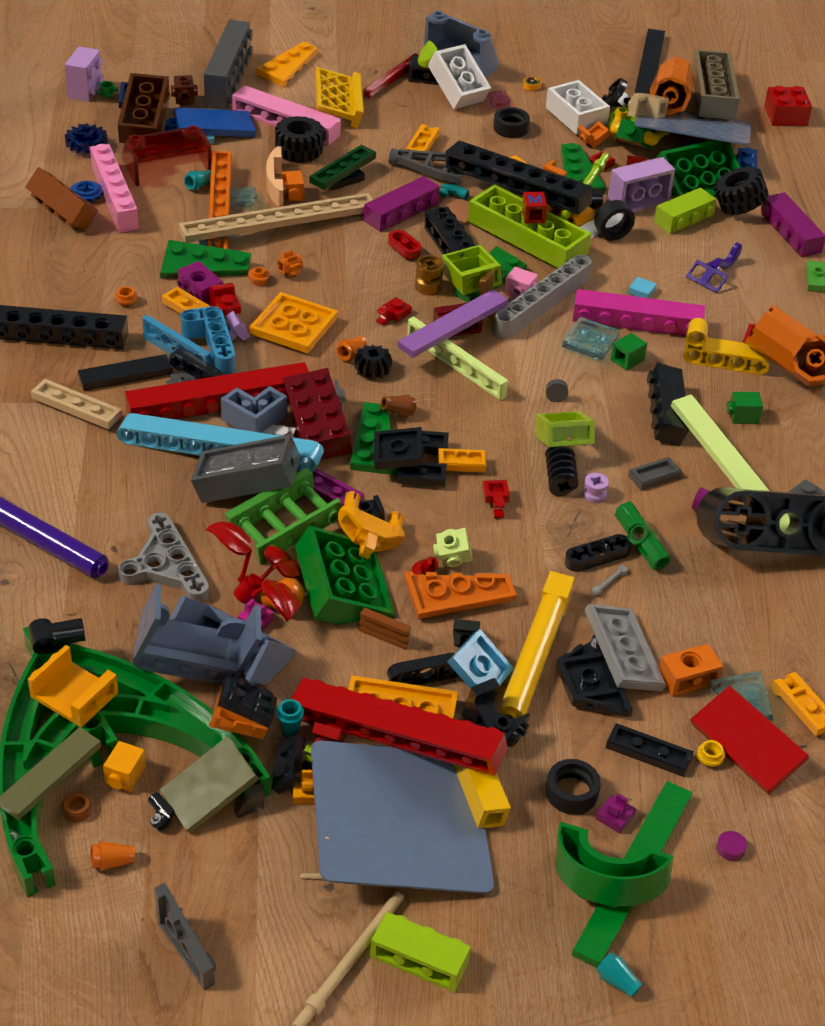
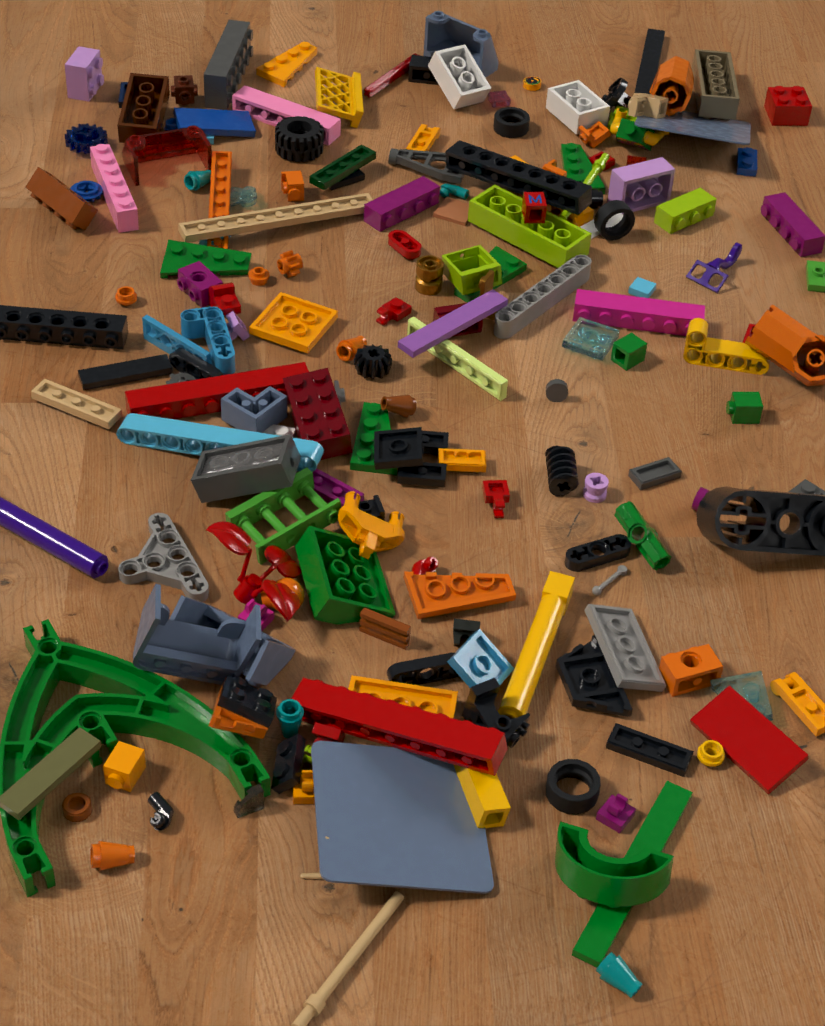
(47, 635): black piece -> none
(71, 689): light orange panel -> none
(106, 88): green plate -> none
(181, 300): light orange plate -> none
(183, 937): dark grey wing -> none
(209, 784): olive tile -> none
(275, 186): light nougat slope -> none
(420, 951): lime brick -> none
(426, 54): lime piece -> none
(446, 230): black brick -> none
(453, 547): yellowish green brick -> none
(519, 281): bright pink brick -> none
(556, 427): lime window -> none
(666, 385): black brick -> none
(700, 165): green slope -> none
(719, 447): yellowish green tile -> none
(731, 845): magenta tile -> none
(741, 190): black tyre -> none

